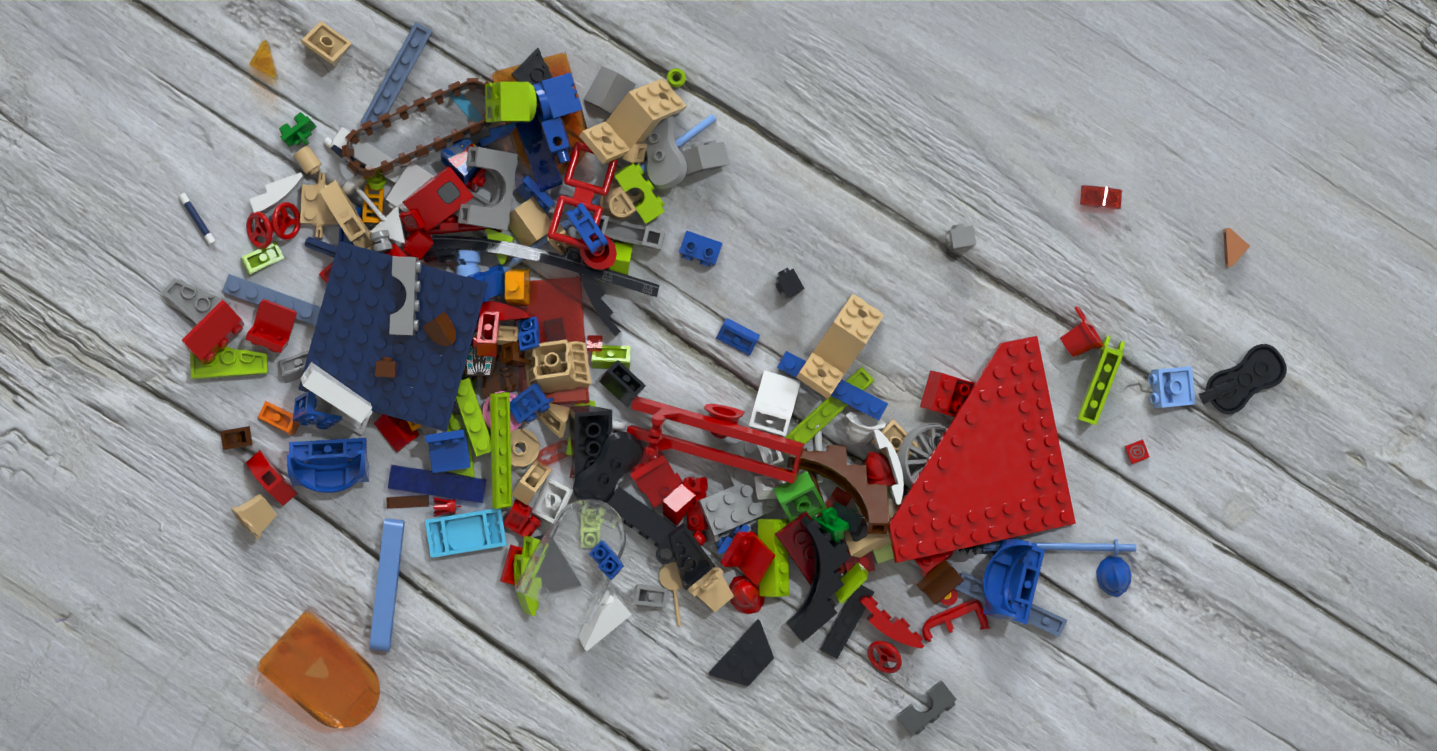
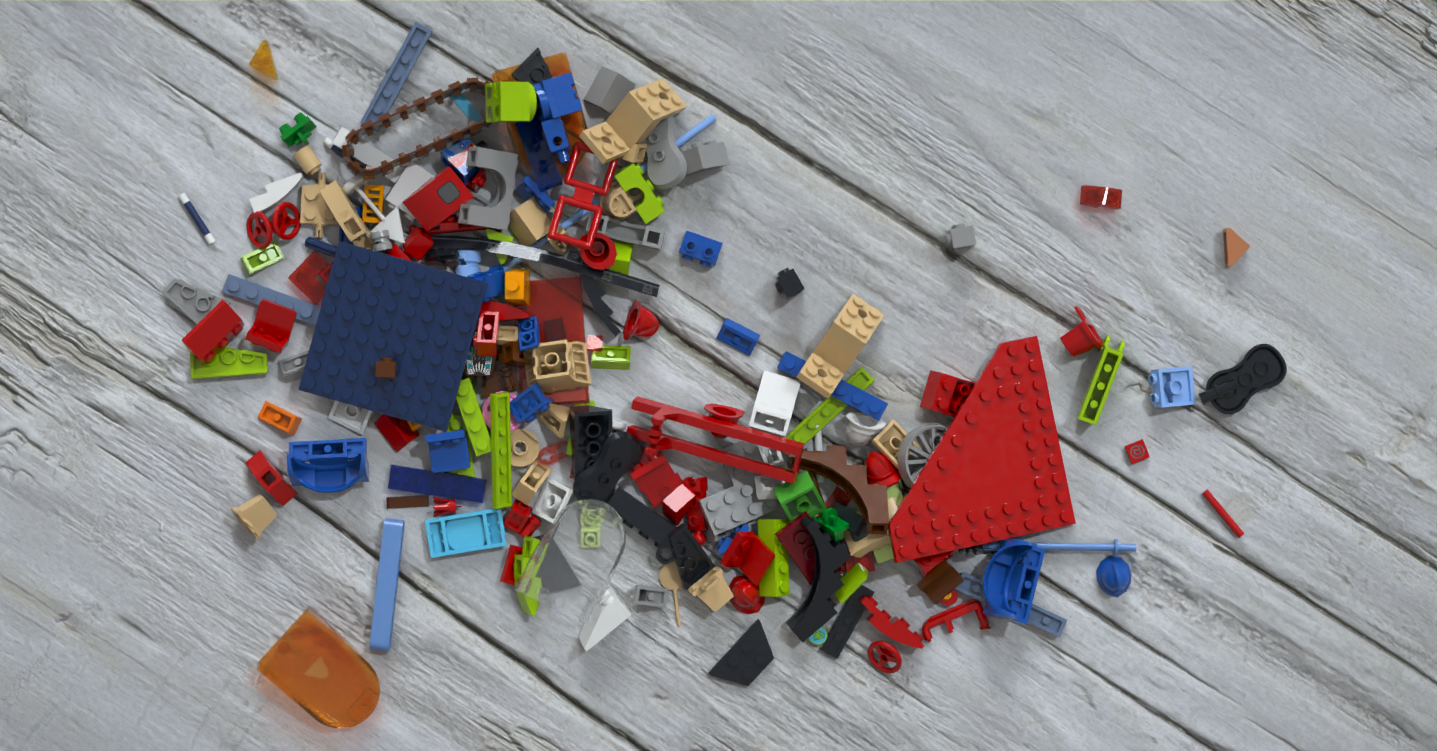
(236, 438): reddish brown slope -> none
(305, 277): none -> clear red plate
(305, 413): blue bracket -> none
(326, 43): tan slope -> none
(336, 393): white slope -> none
(377, 183): lime plate -> none
(406, 270): light grey arch -> none
(411, 220): red tile -> none
(441, 330): reddish brown brick -> none
(497, 133): blue slope -> none
(586, 227): blue plate -> none
(607, 559): blue slope -> none
(622, 383): black brick -> none
(640, 322): none -> red piece
(676, 71): lime plate -> none
(819, 636): none -> tile
(882, 442): white slope -> none
(915, 720): dark grey arch -> none
(1223, 514): none -> red bar

